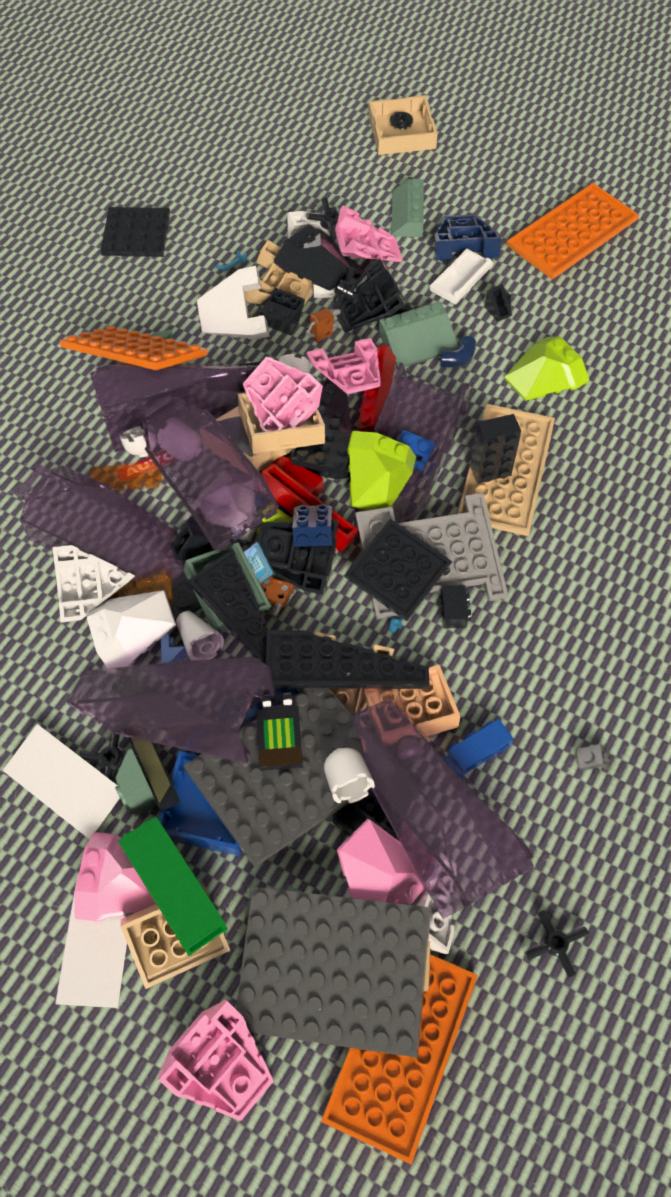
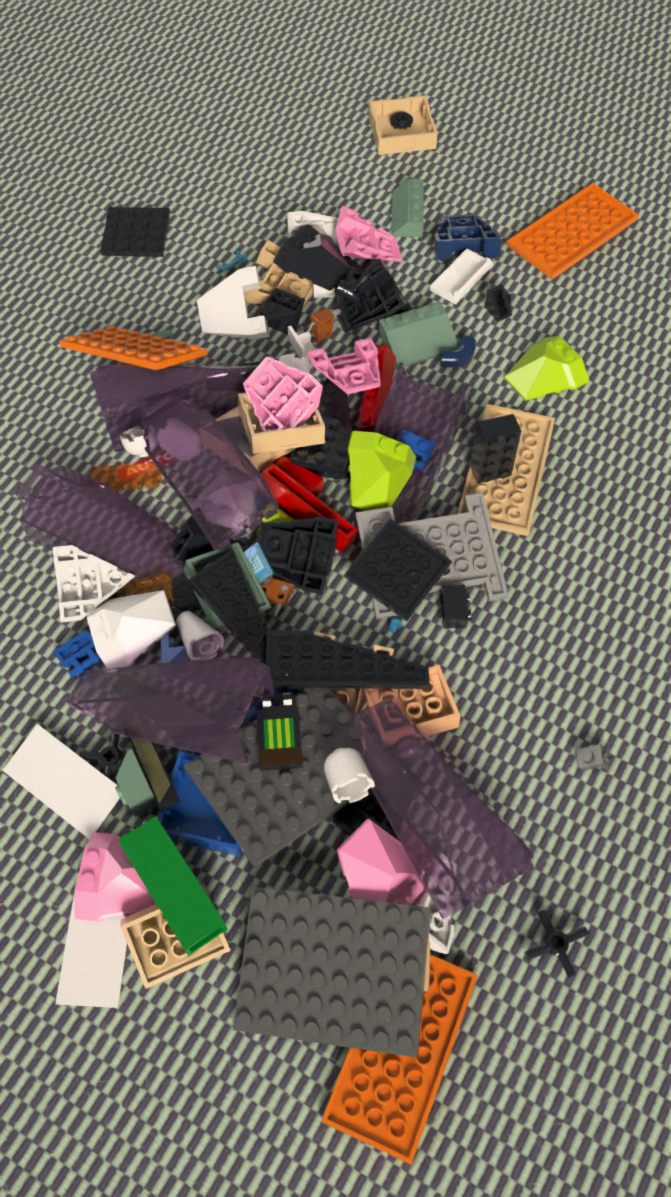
(76, 649): none -> blue plate
(217, 1063): bright pink wedge -> none
(300, 341): none -> white panel
(312, 525): dark blue bracket -> none
(327, 219): black bar -> none
(480, 746): blue brick -> none

